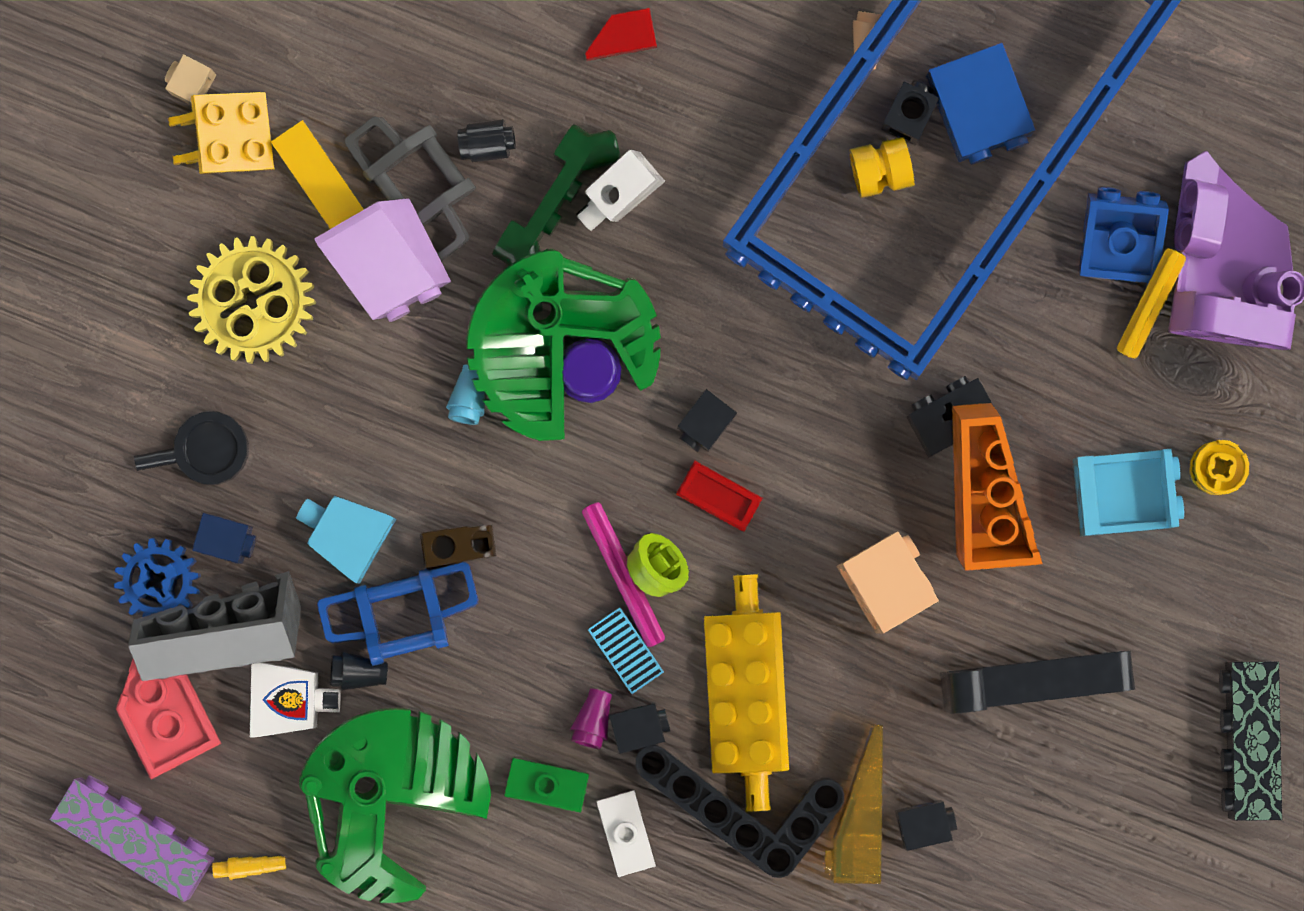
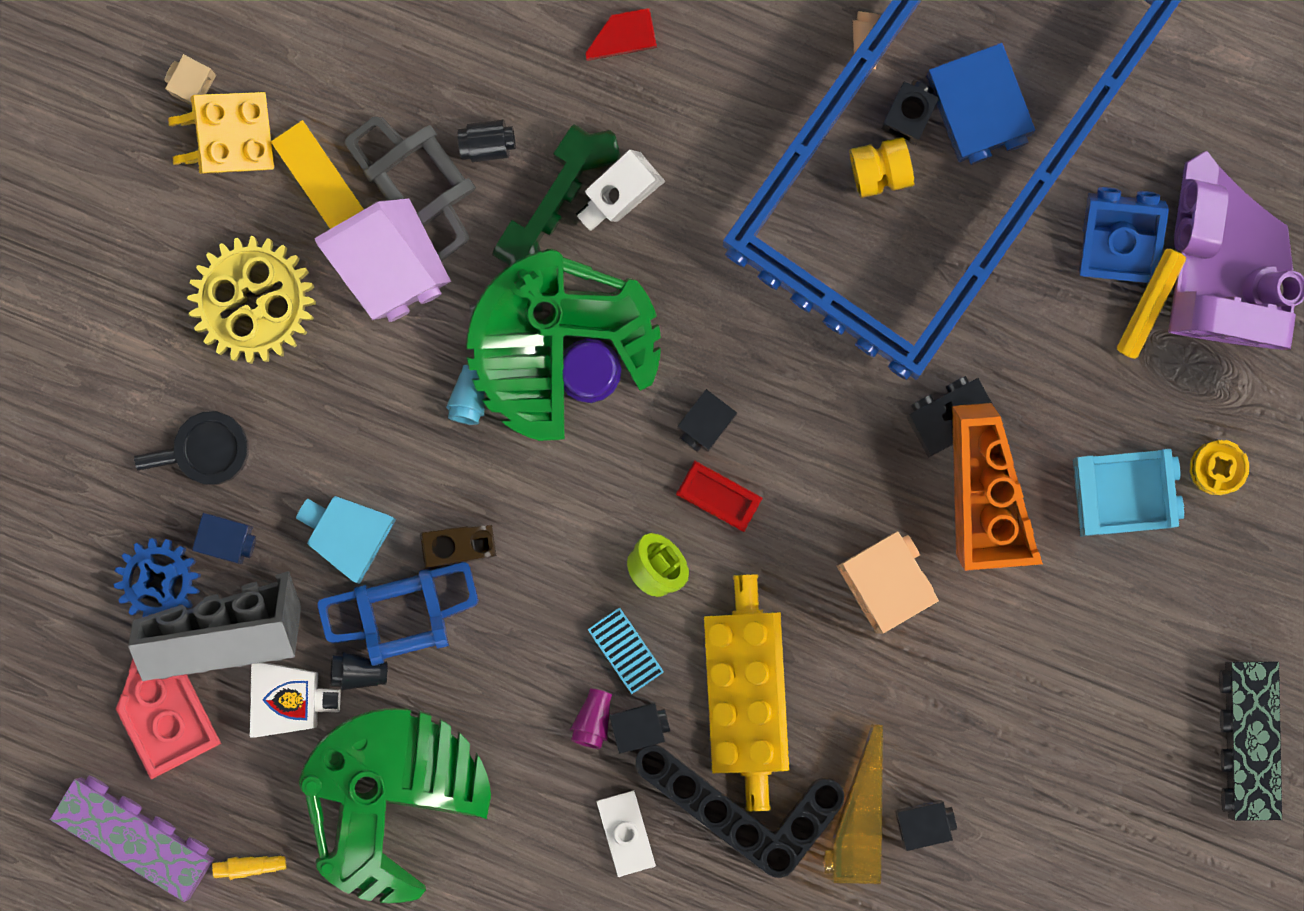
(546, 785): green plate -> none
(617, 564): dark pink axle -> none
(1036, 681): black beam -> none

